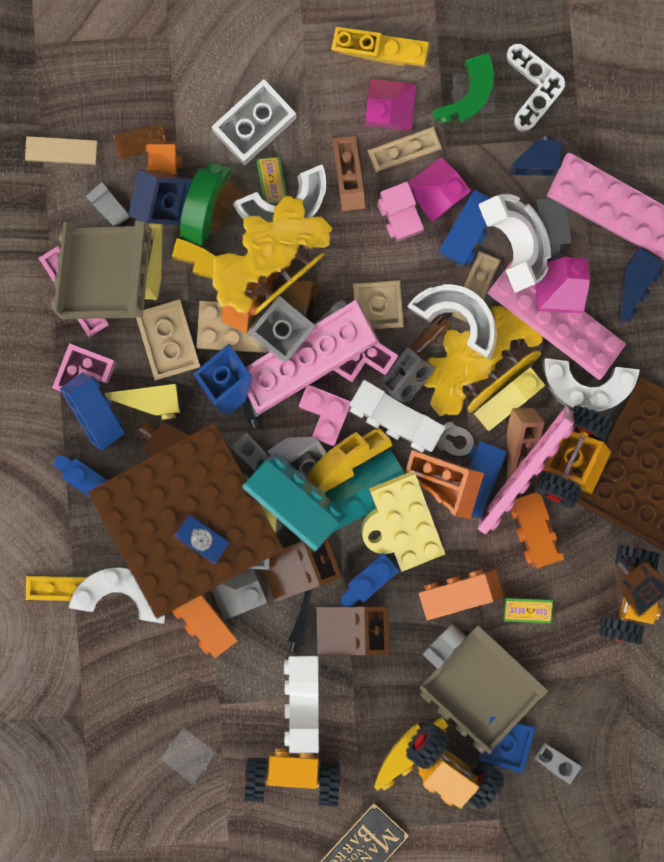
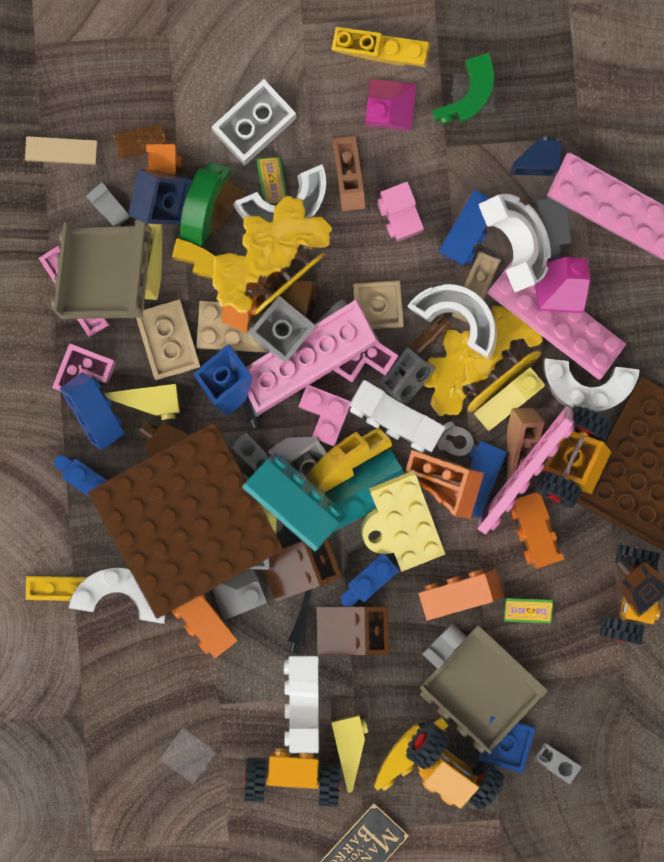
(202, 539): blue slope -> none
(350, 740): none -> light yellow slope
(404, 149): tan tile -> none
(438, 189): dark pink slope -> none
(541, 81): white beam -> none
(637, 277): dark blue slope -> none

